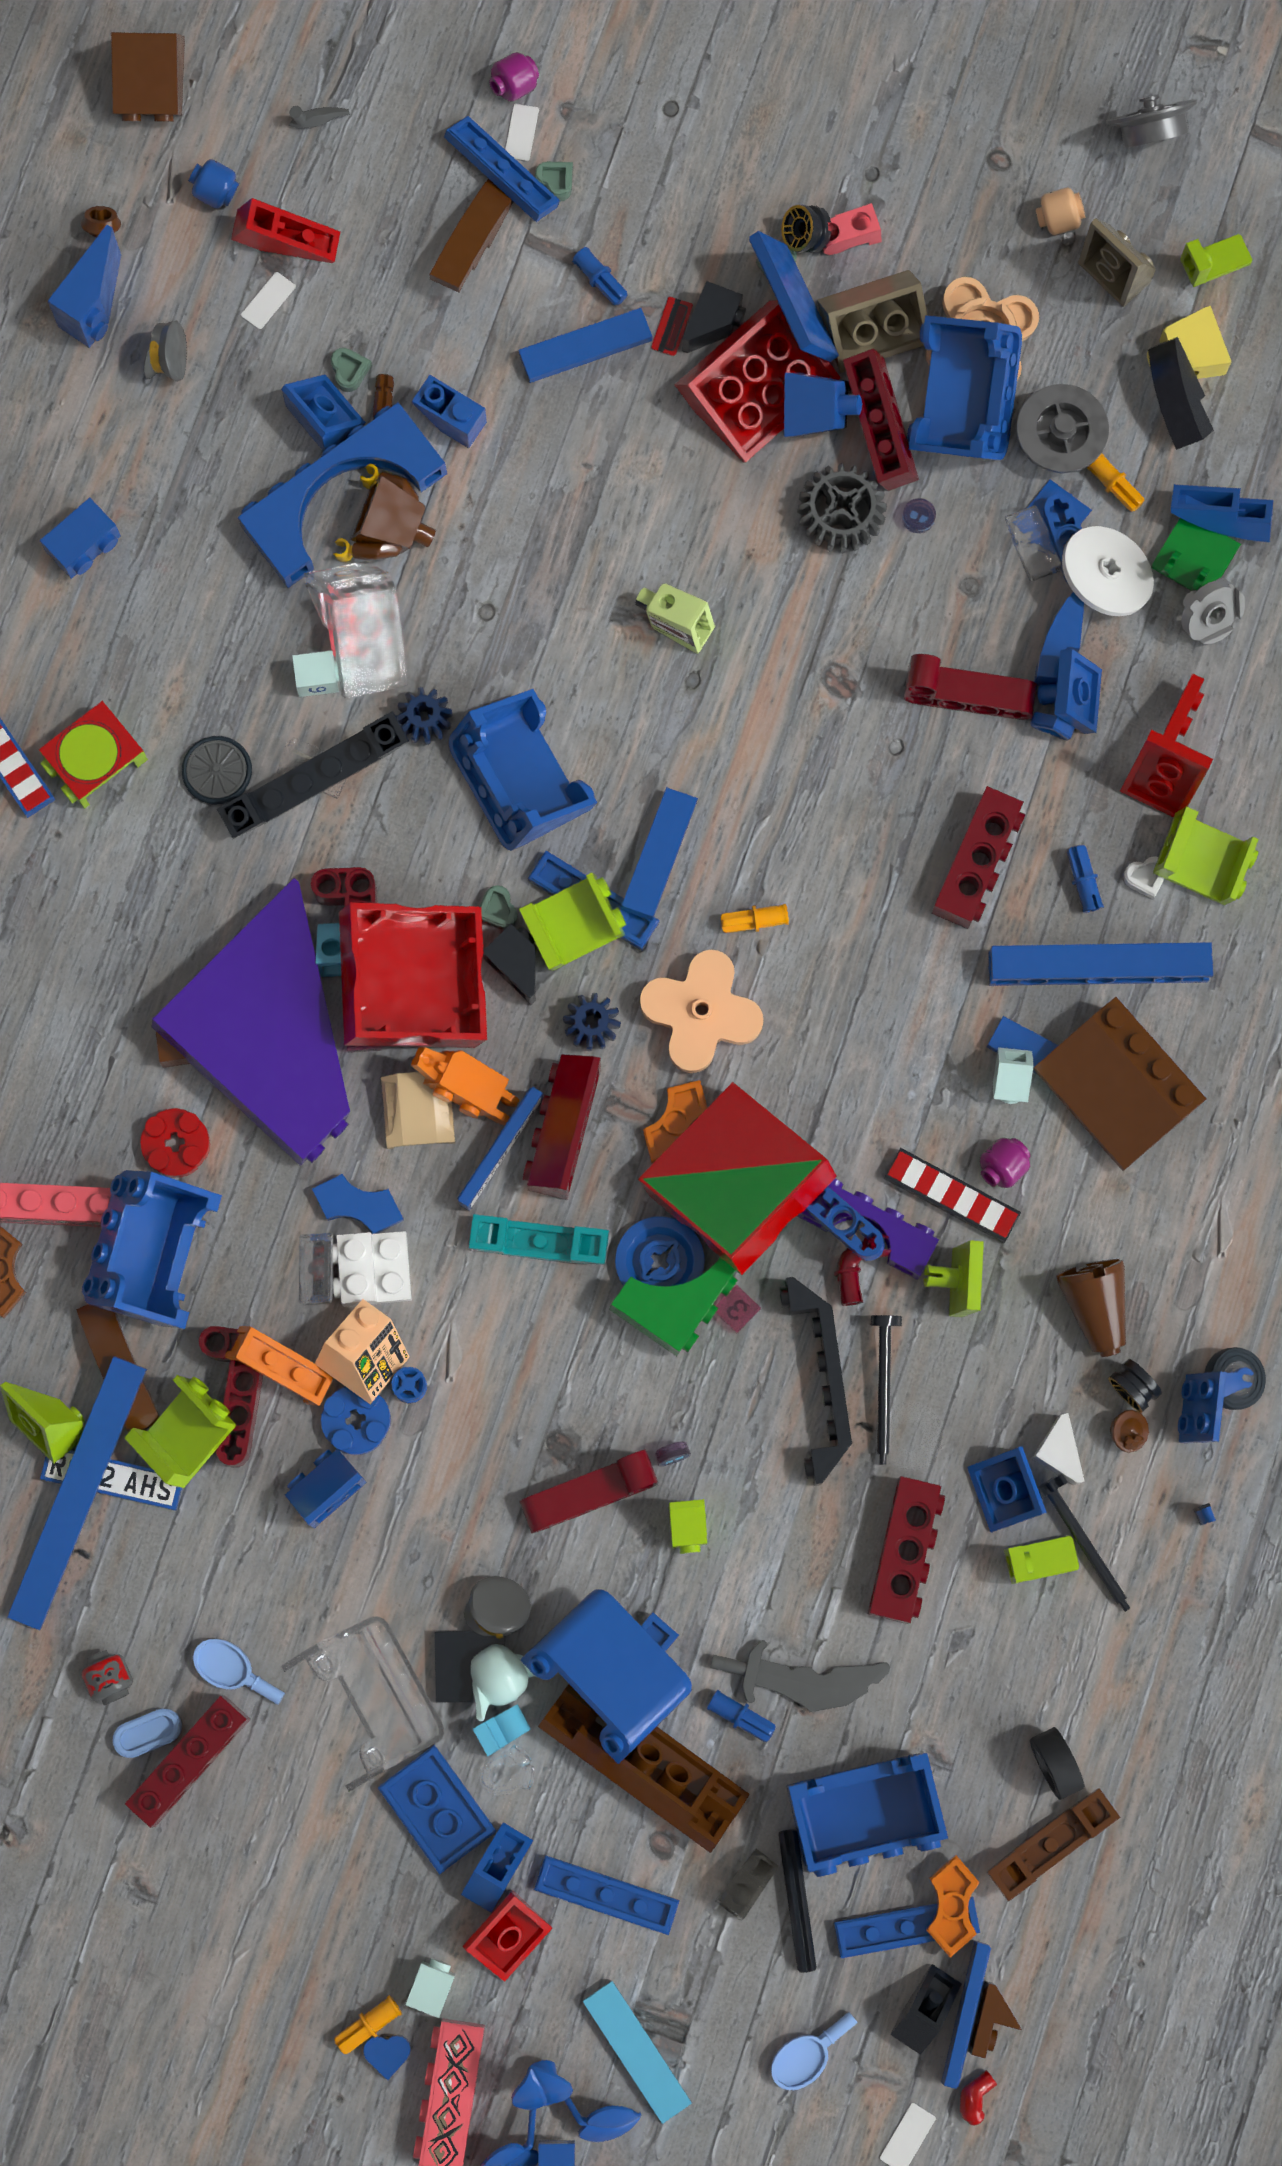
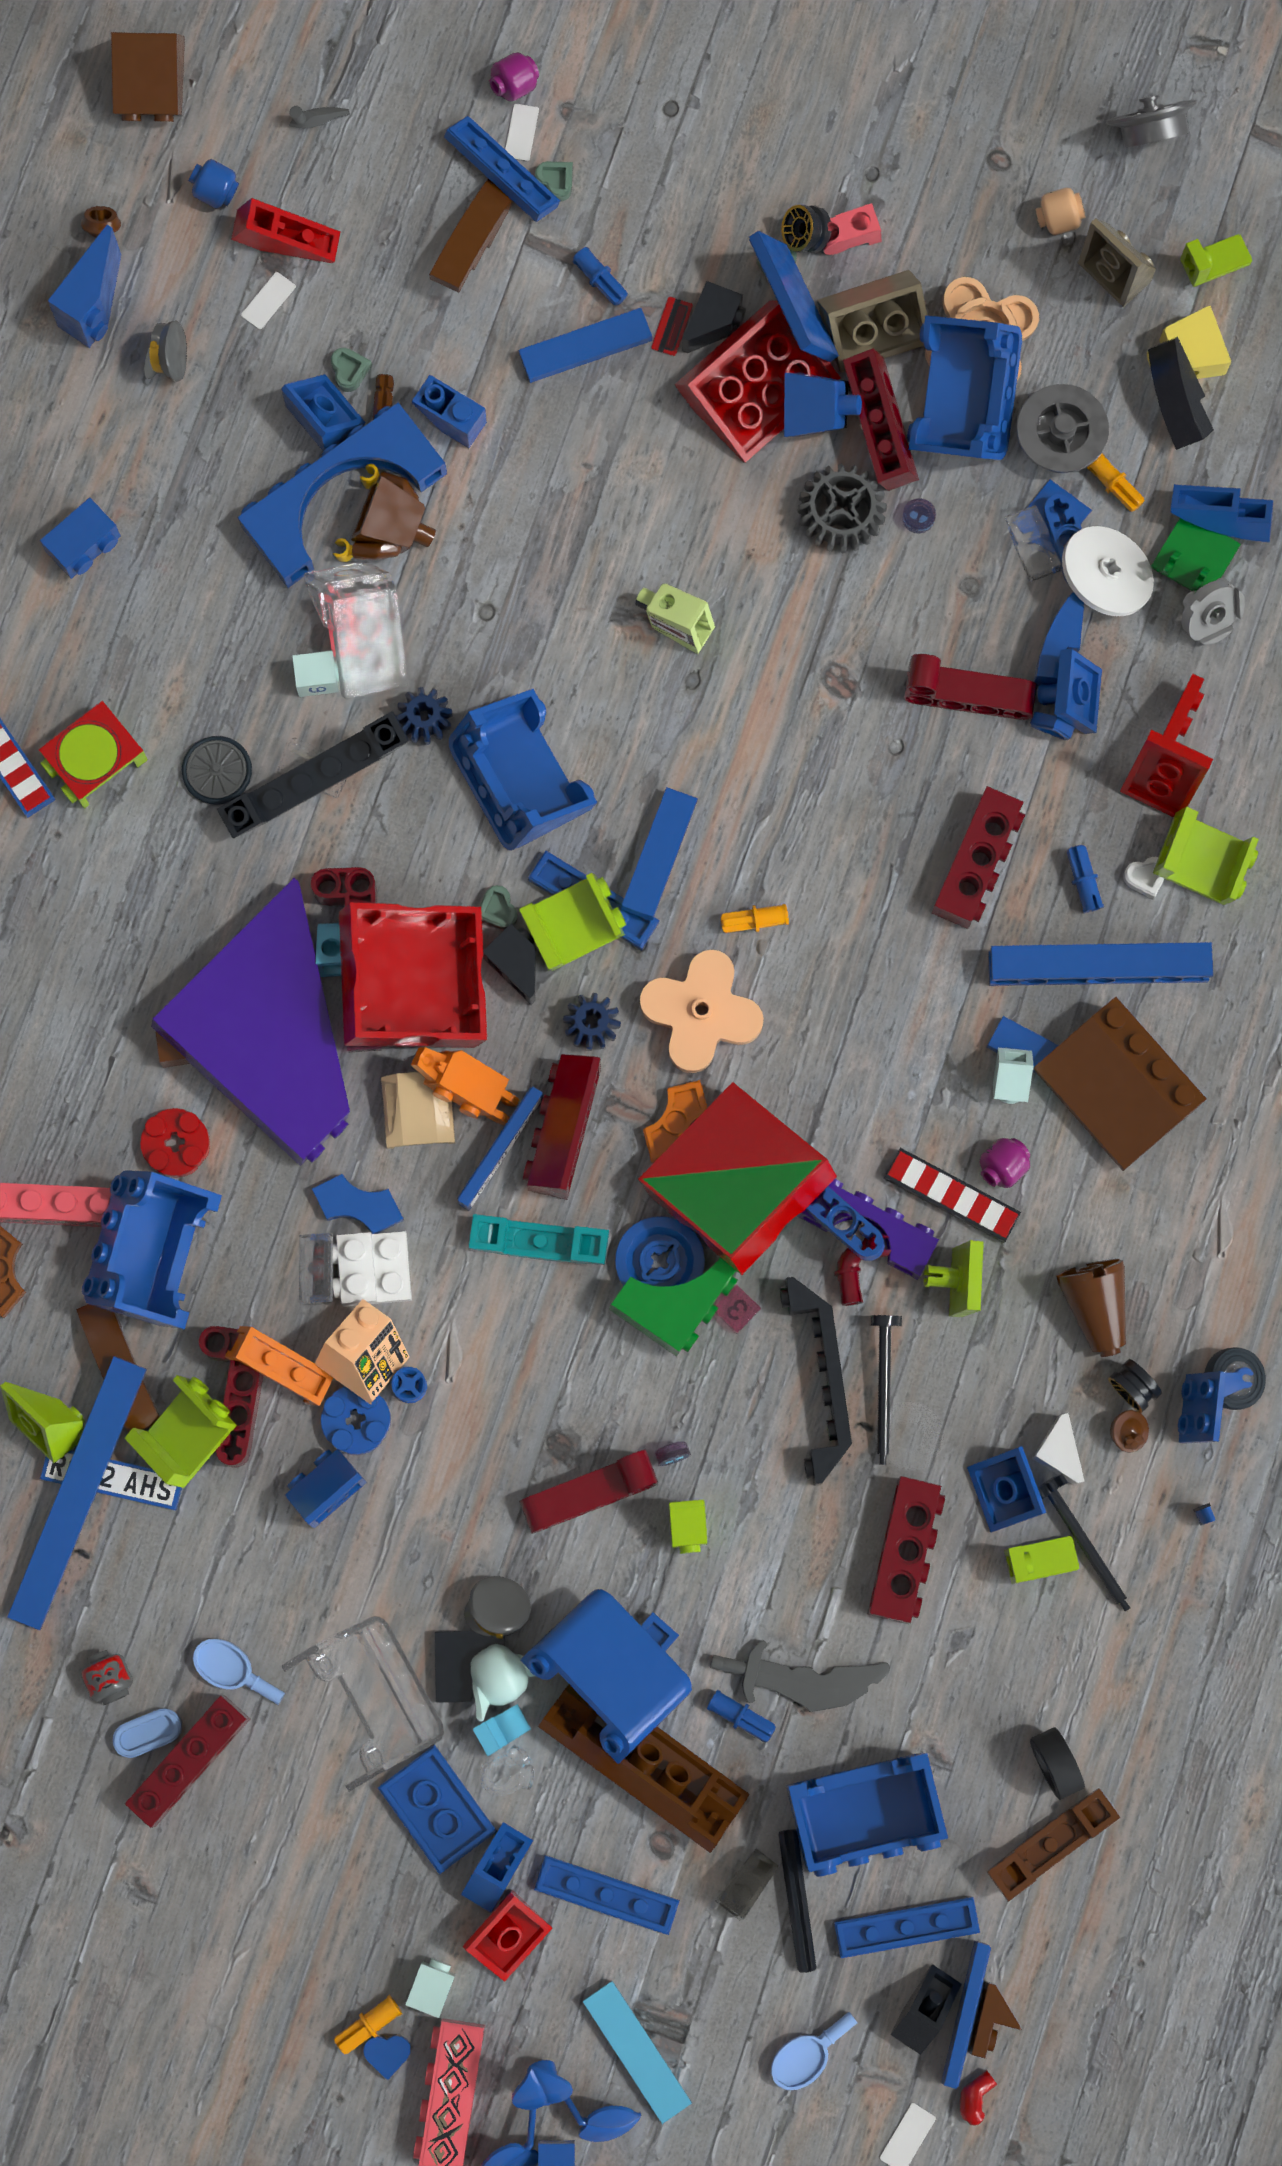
(951, 1923): orange tile -> none

